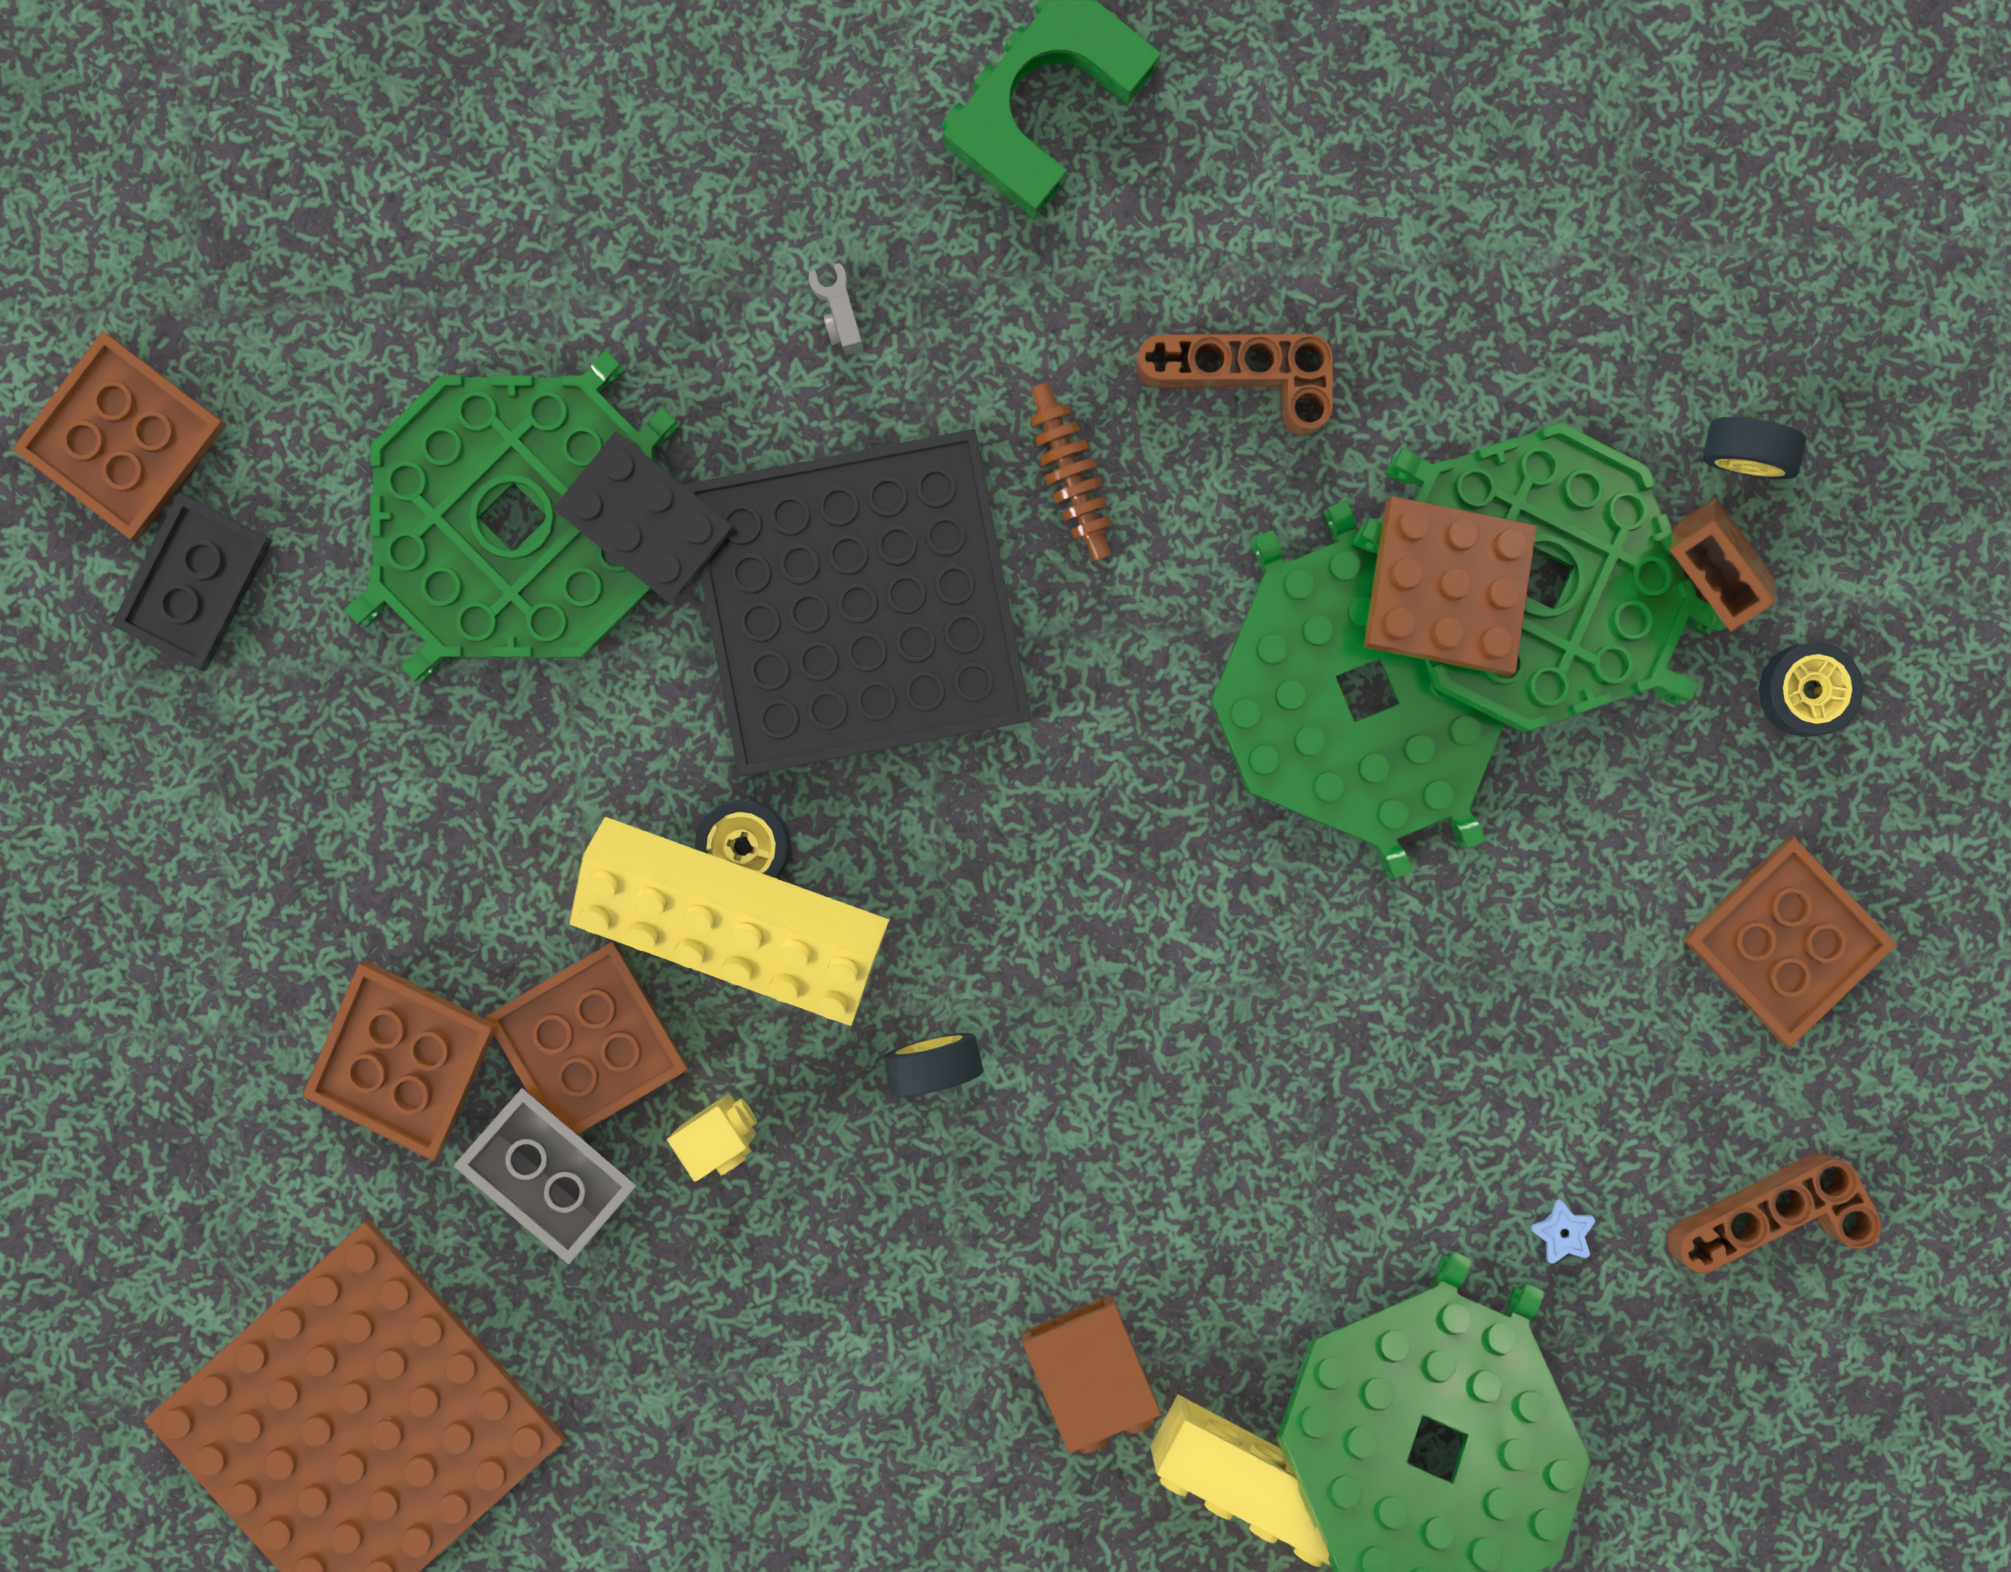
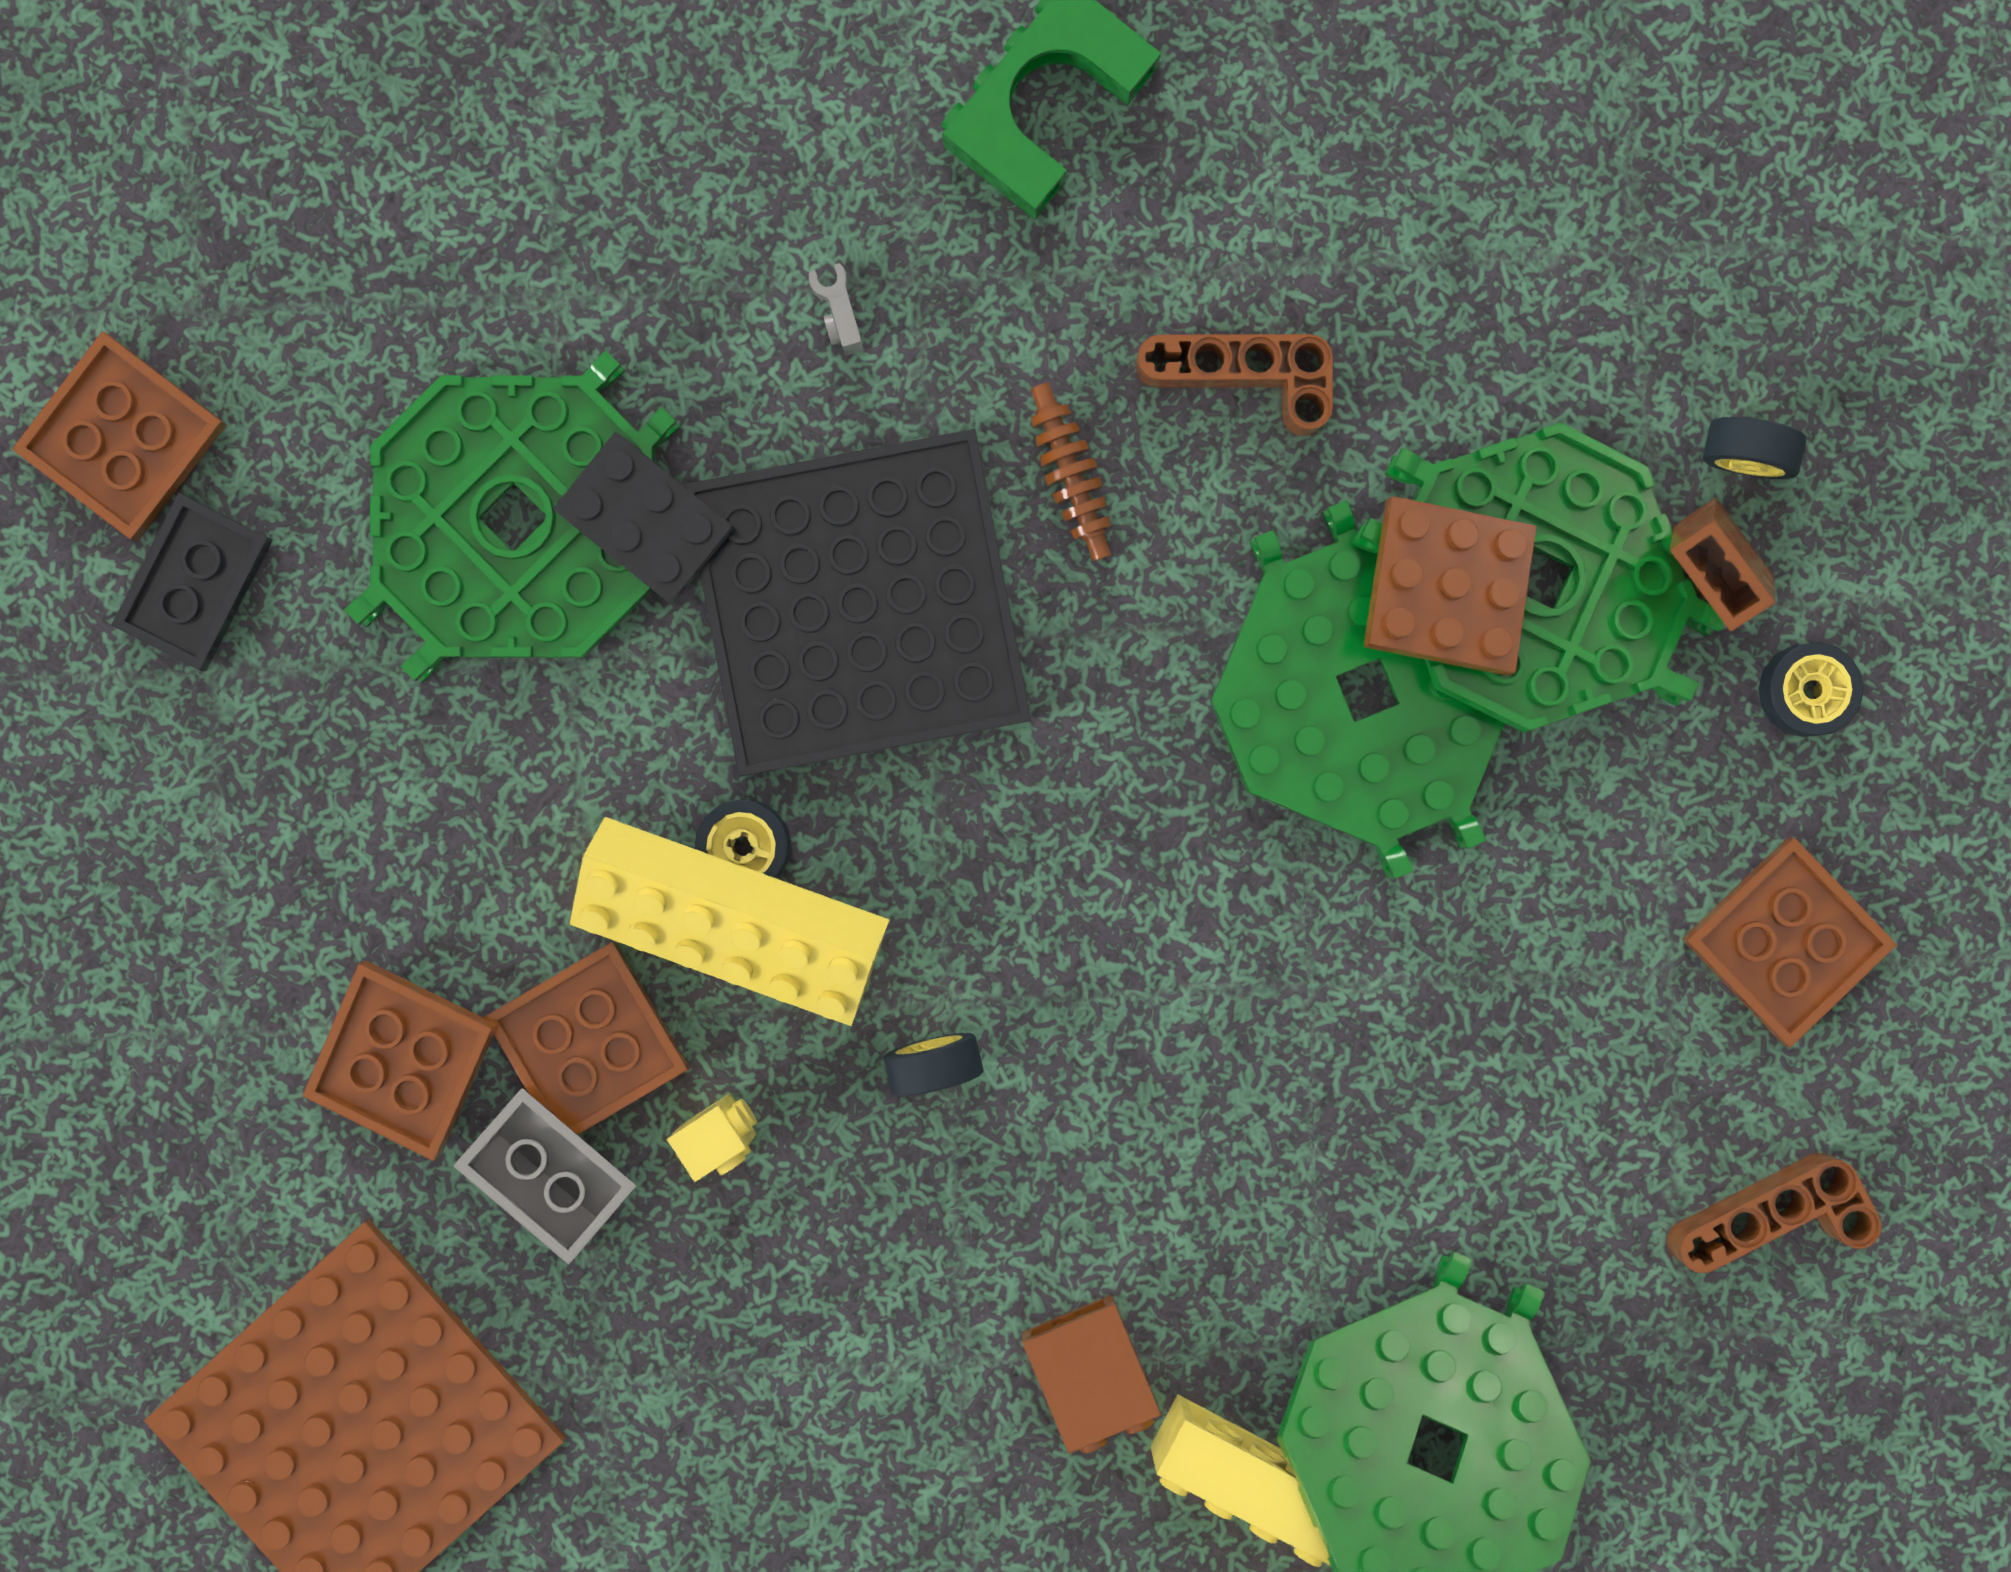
(1561, 1219): light blue plate -> none

